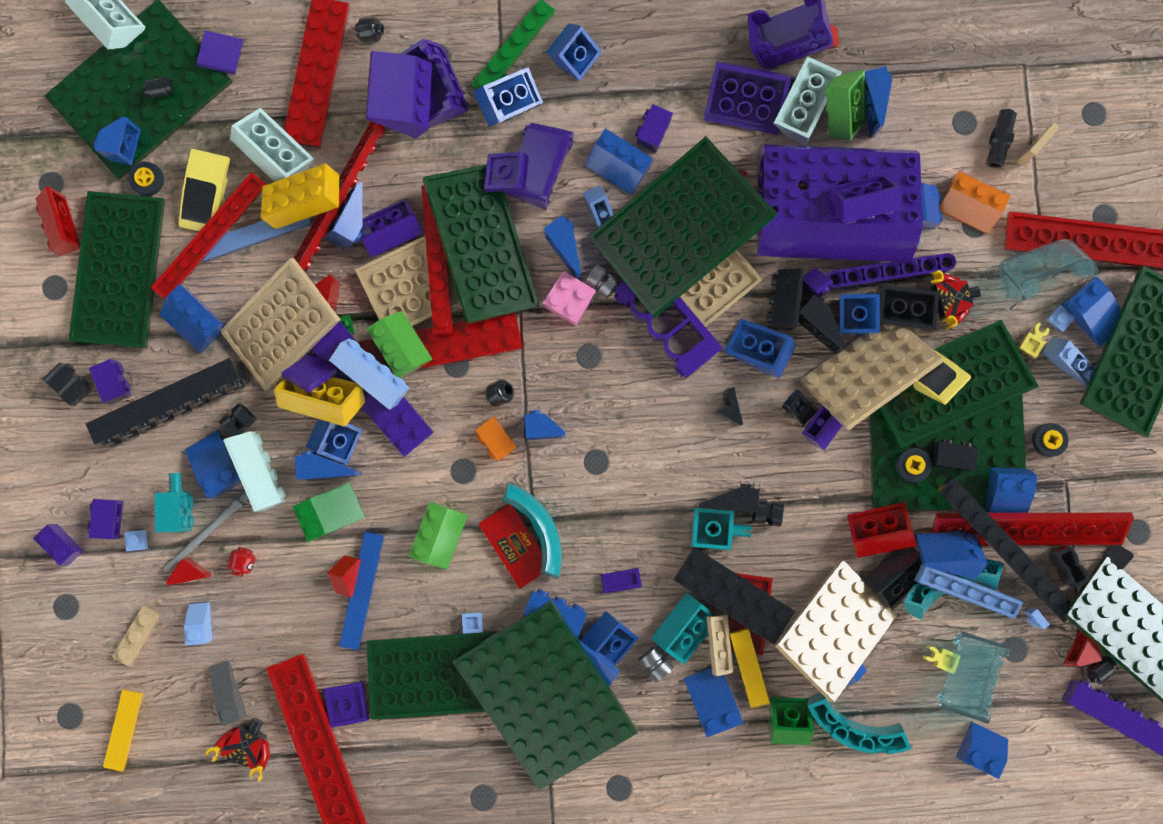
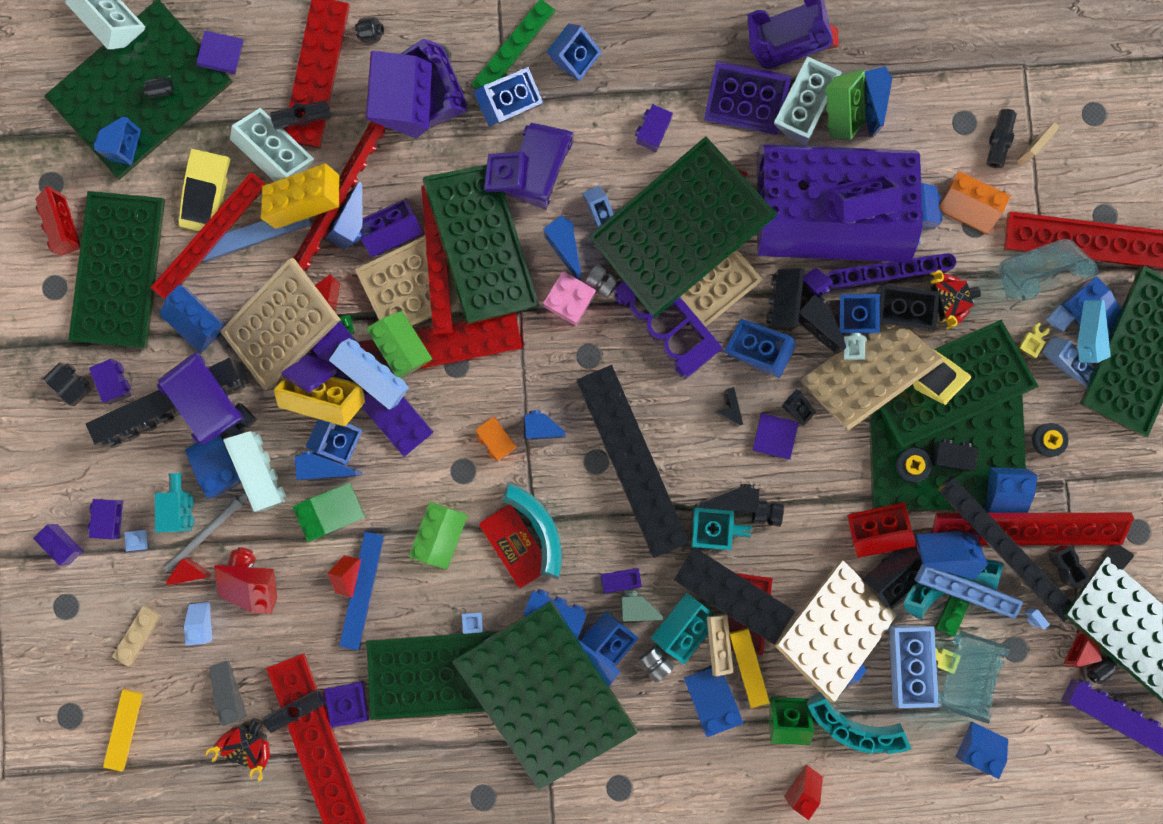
(139, 175): black wheel -> none
(199, 399): none -> dark purple windscreen
(247, 587): none -> red slope
(284, 716): none -> black piece
(288, 117): none -> black piece
(499, 393): black head -> none
(618, 162): blue slope -> none
(632, 461): none -> black brick
(637, 608): none -> sand green slope
(775, 436): none -> dark purple tile
(805, 792): none -> red slope
(822, 428): dark purple brick -> none
(855, 347): none -> light aqua bracket
(913, 666): none -> light blue slope
(952, 615): none -> green plate
(1093, 333): none -> medium azure slope

